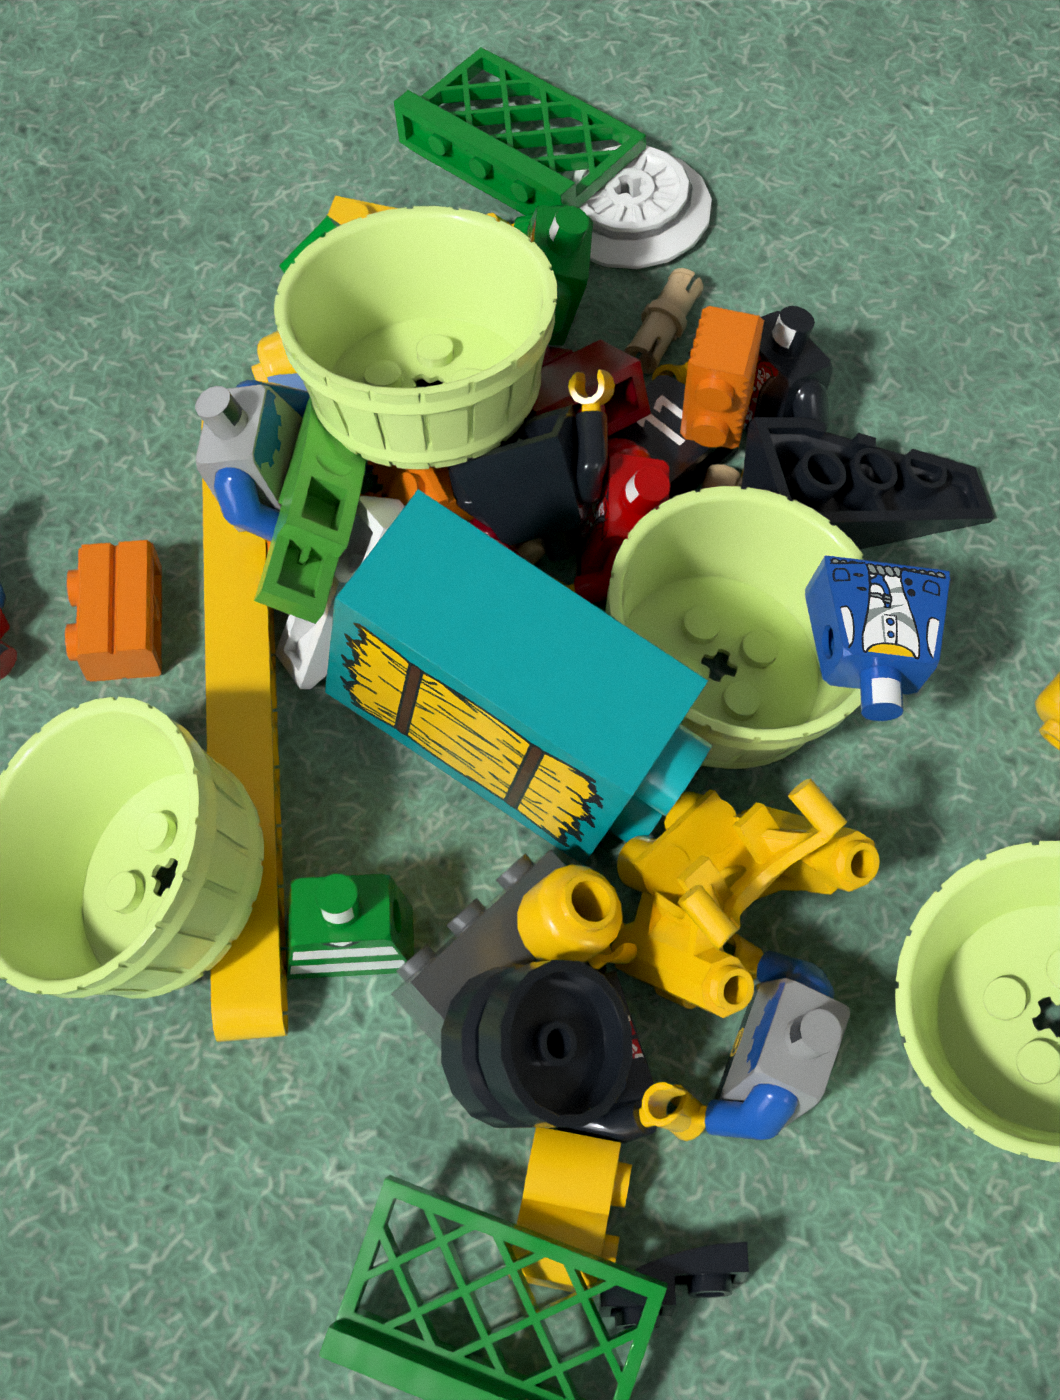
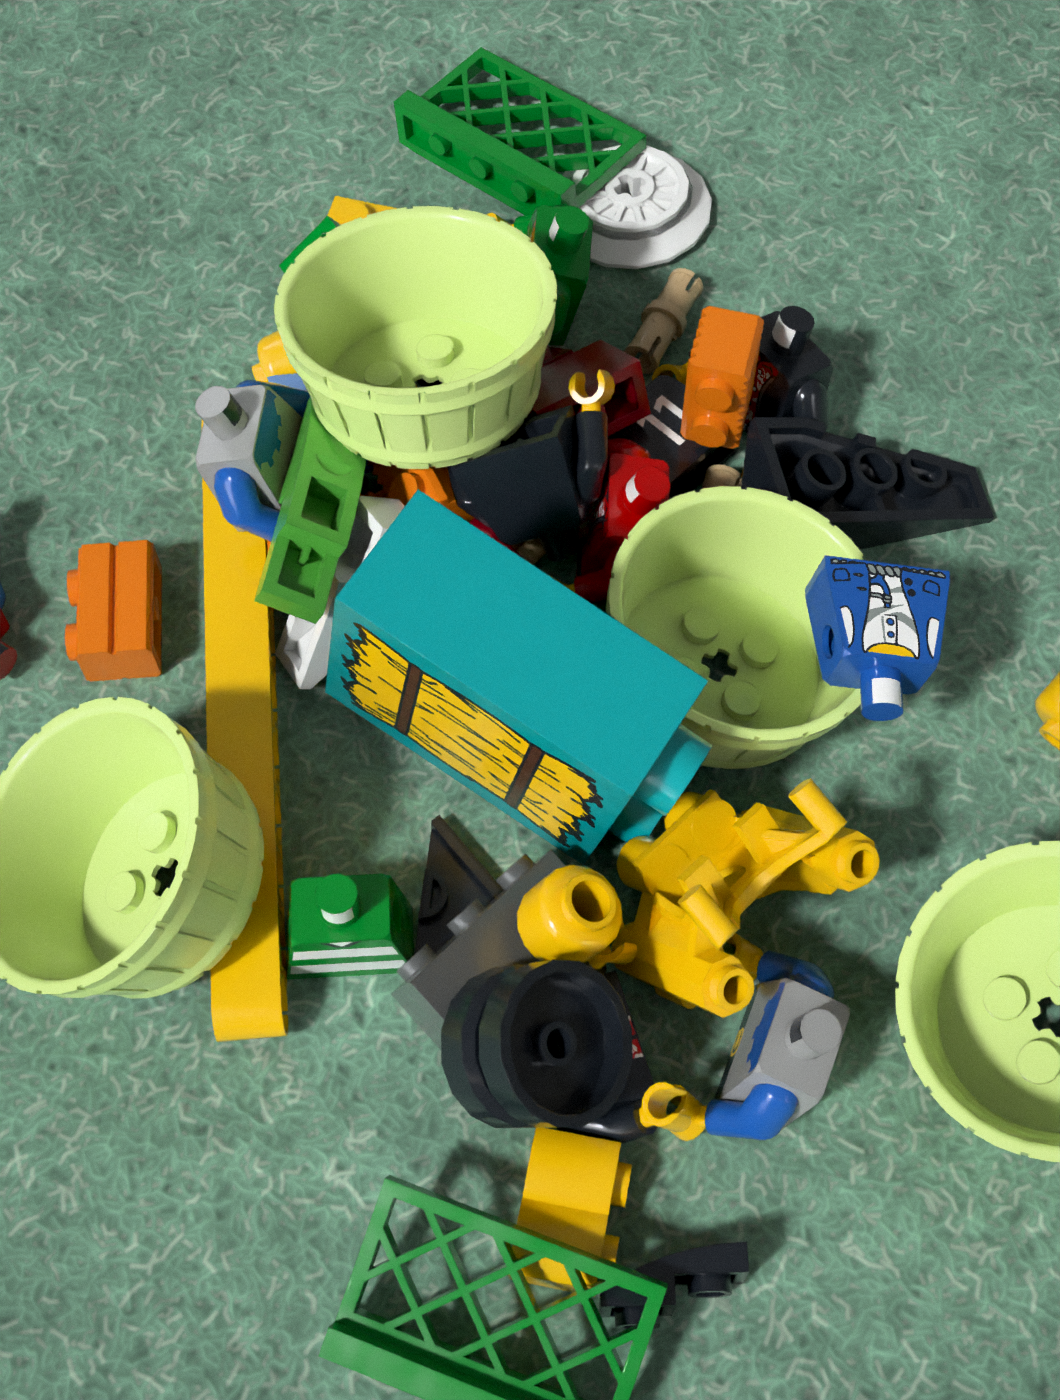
(449, 885): none -> black tile

